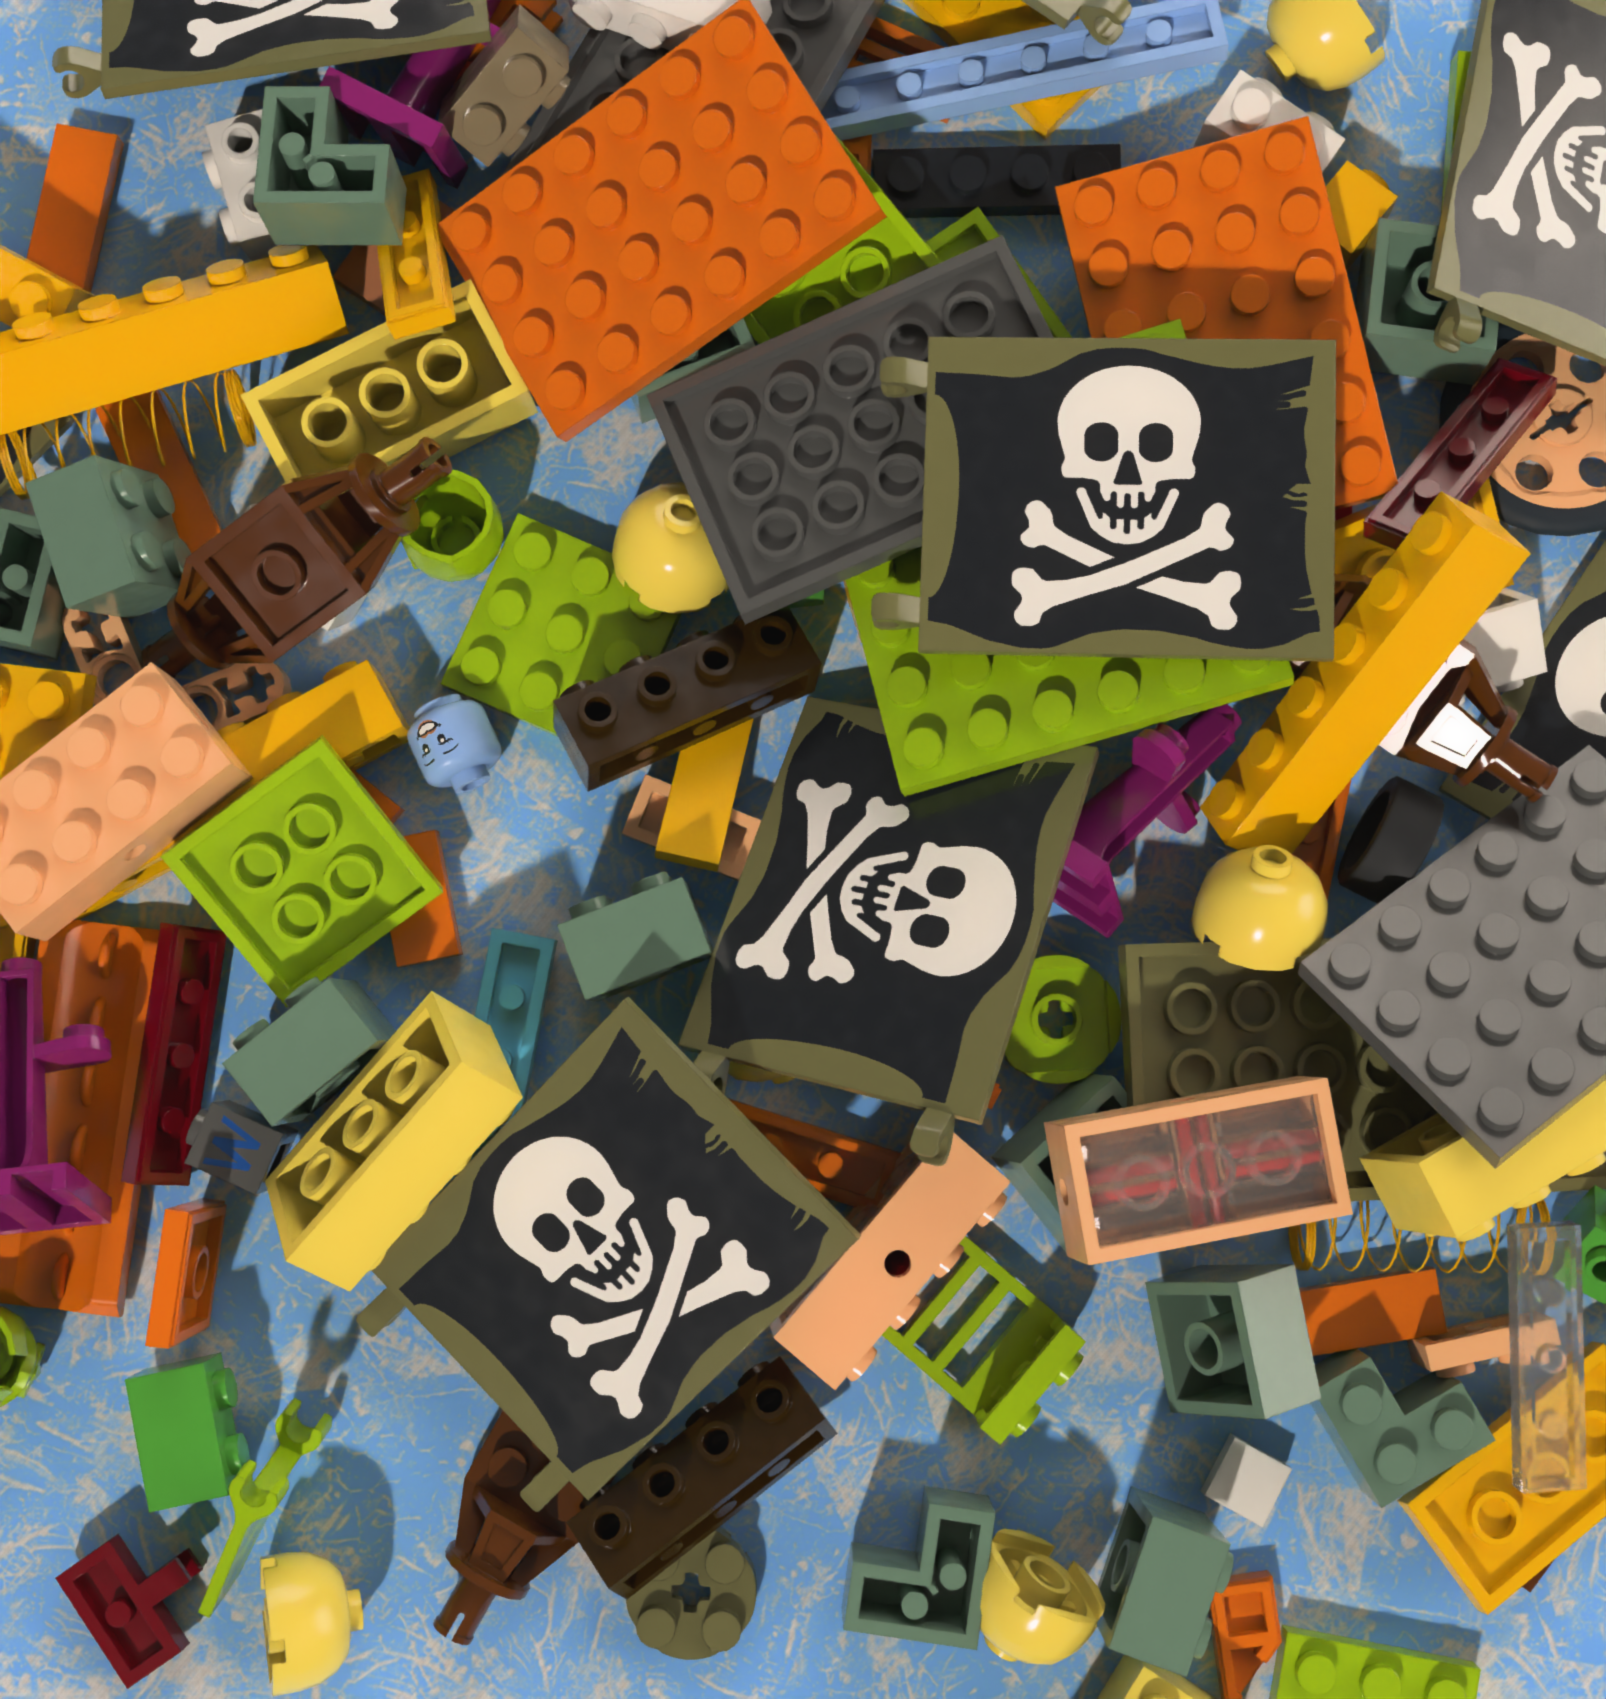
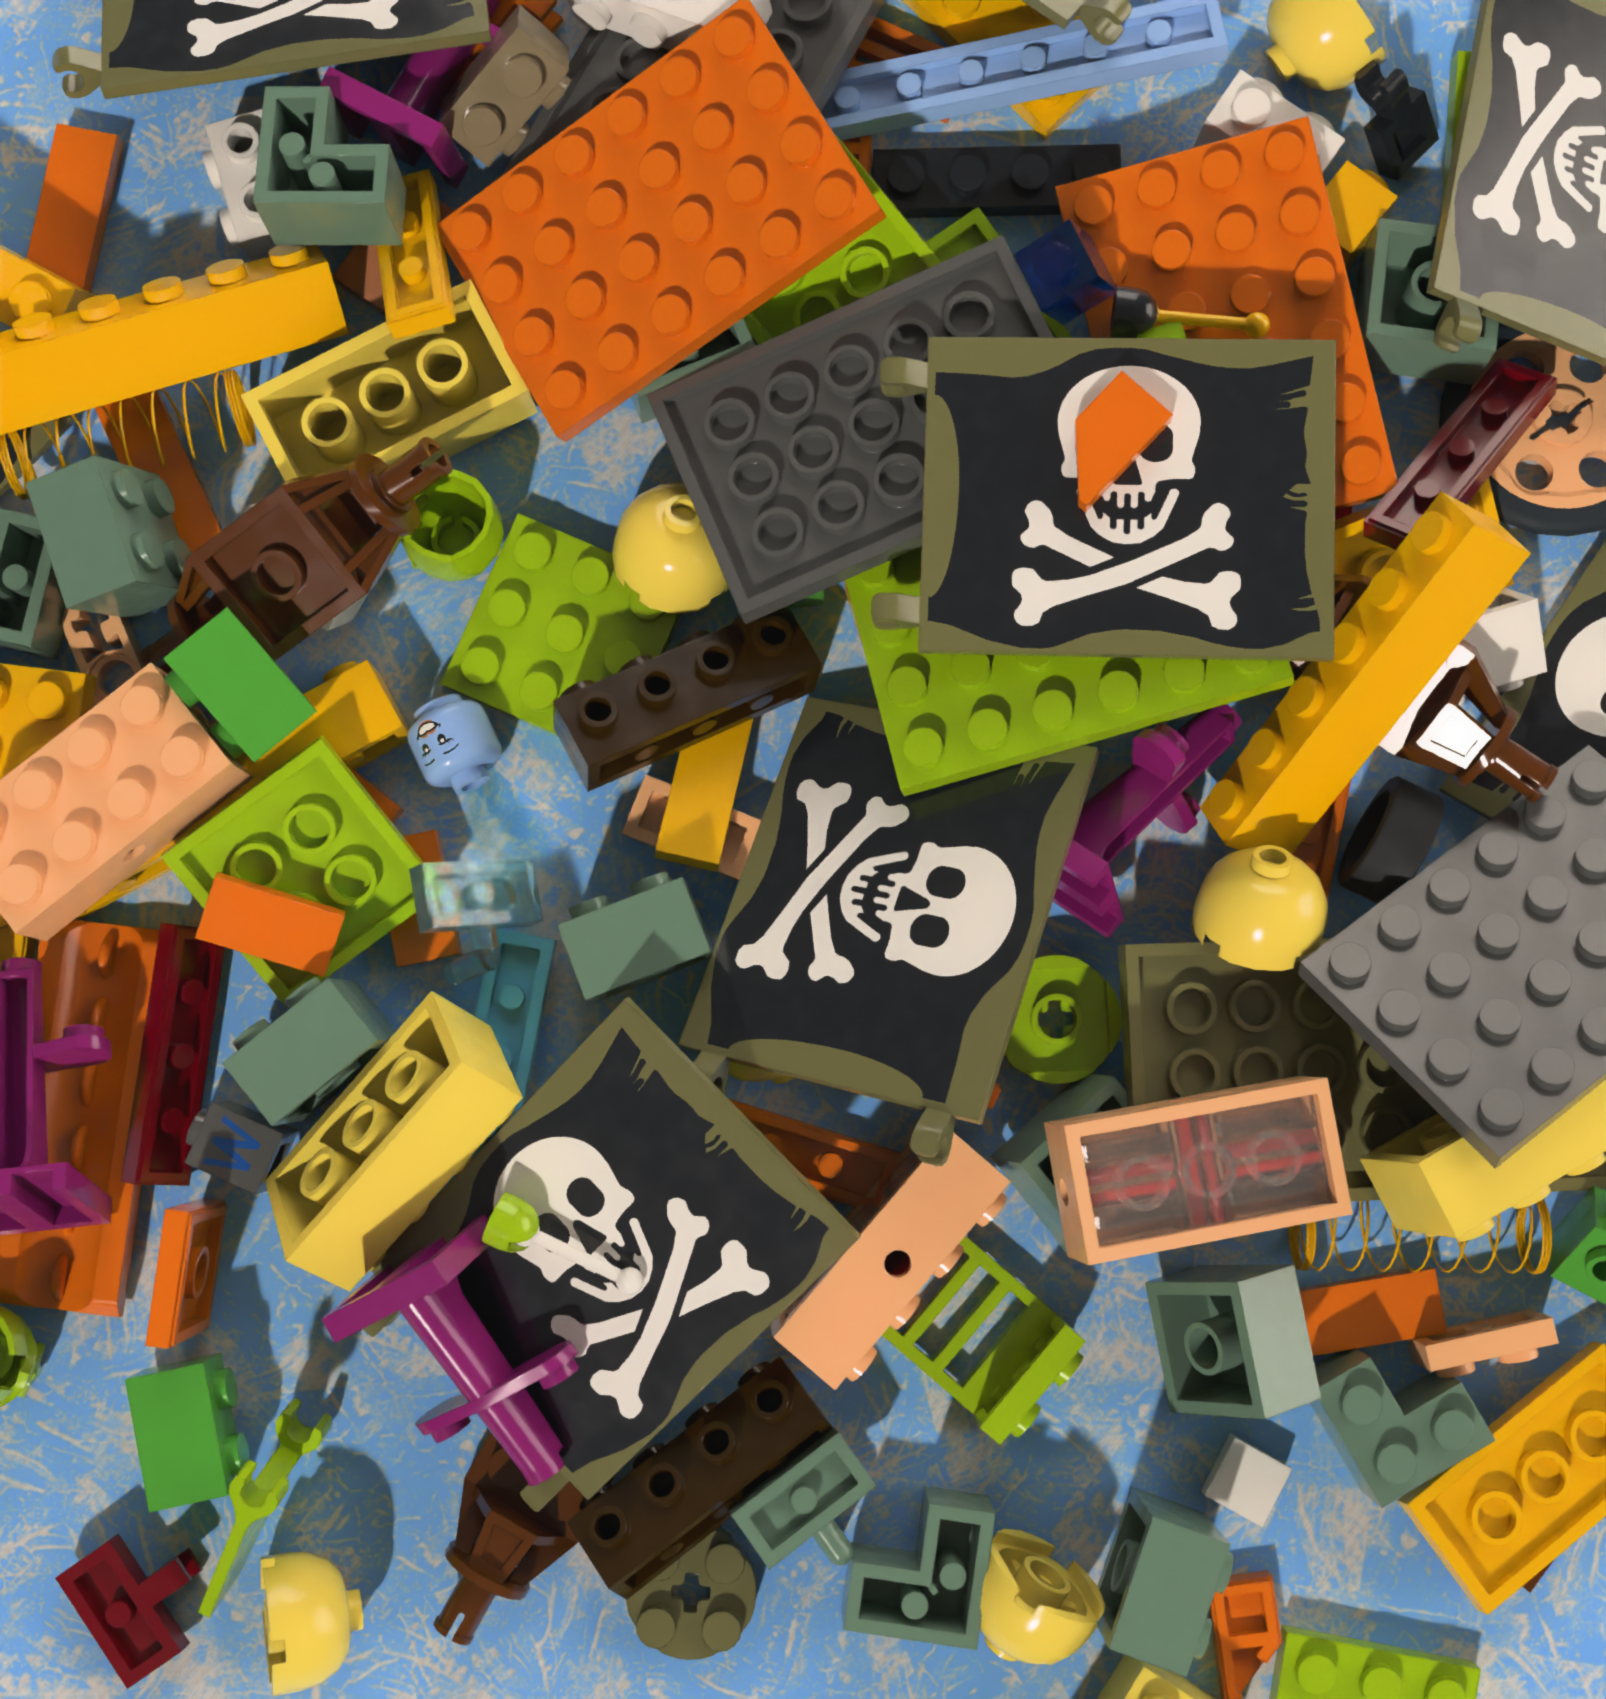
(238, 686): none -> bright green brick
(270, 924): none -> orange tile
(435, 1307): none -> magenta piece
(477, 899): none -> clear light blue plate
(516, 1227): none -> hinge
(804, 1502): none -> sand green plate
(1065, 272): none -> clear blue brick
(1113, 435): none -> orange tile
(1136, 312): none -> hinge
(1402, 121): none -> black plate
(1546, 1356): clear tile -> none

